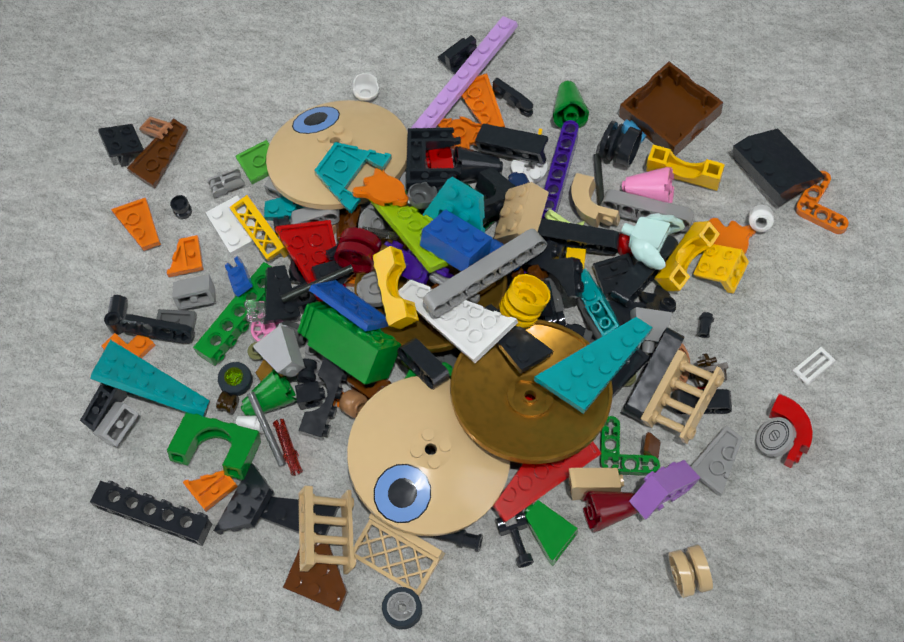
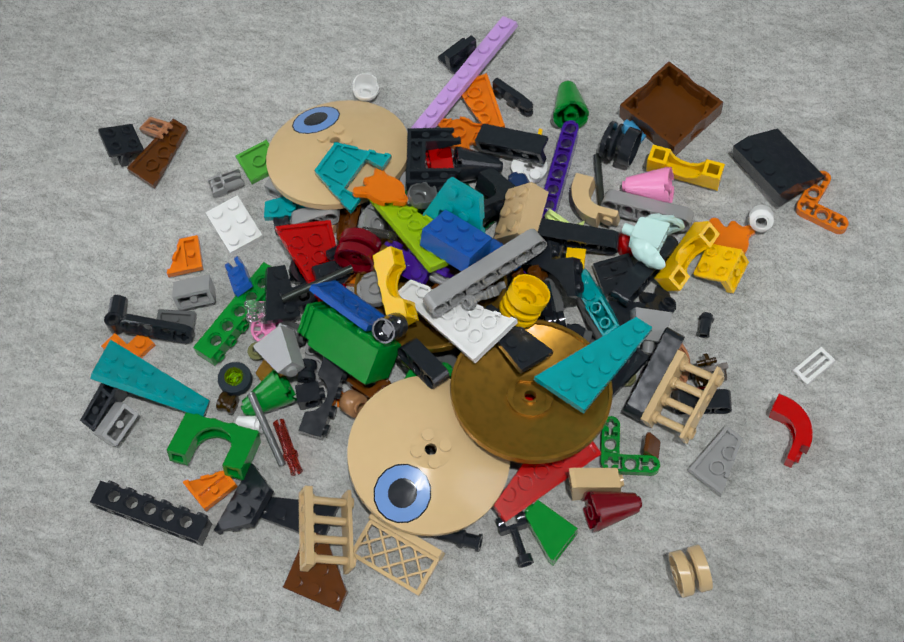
(138, 222): orange wing -> none
(181, 207): black wheel -> none
(265, 227): yellow fence -> none
(390, 327): none -> black wheel
(404, 597): wheel -> none
(470, 301): none -> light grey piece
(664, 486): medium lavender wedge -> none
(776, 437): light grey tile -> none

